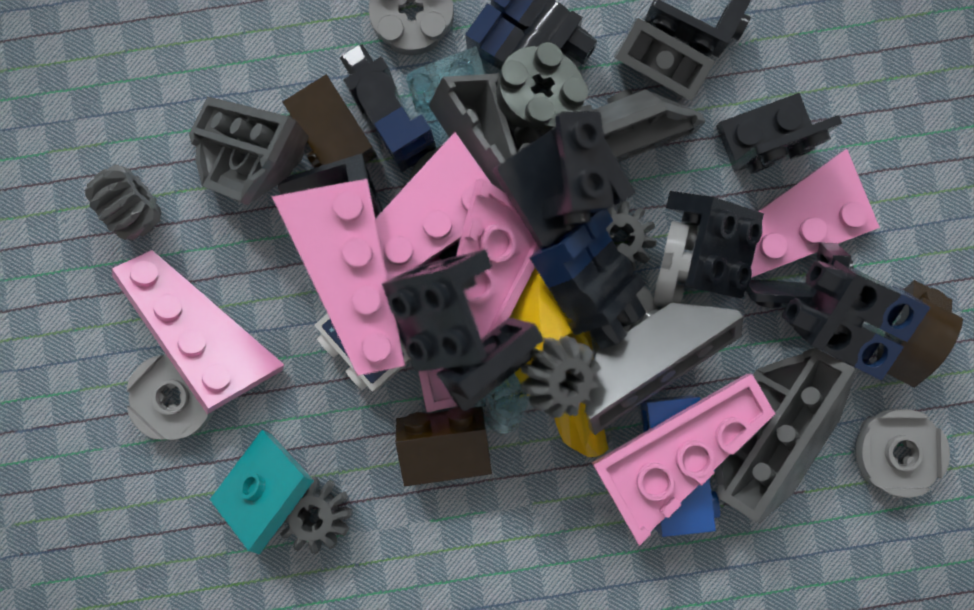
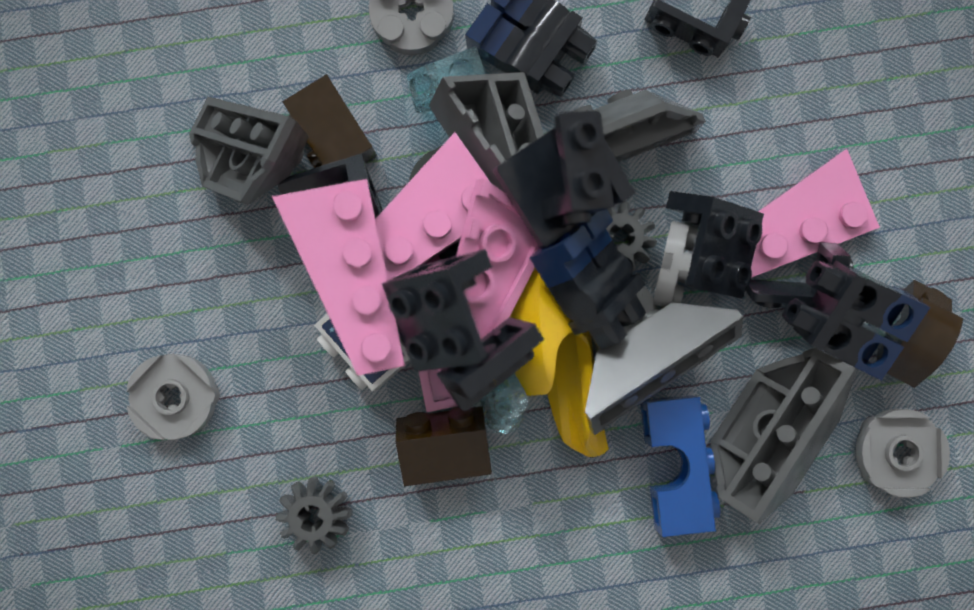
(123, 202): dark grey gear -> none
(197, 336): bright pink wing -> none
(261, 491): teal plate -> none
(377, 95): hips -> none
(542, 66): pearl dark grey plate -> none
(560, 376): dark grey gear -> none
(664, 59): dark grey brick -> none
(670, 460): bright pink wing -> none
(771, 133): black bracket -> none

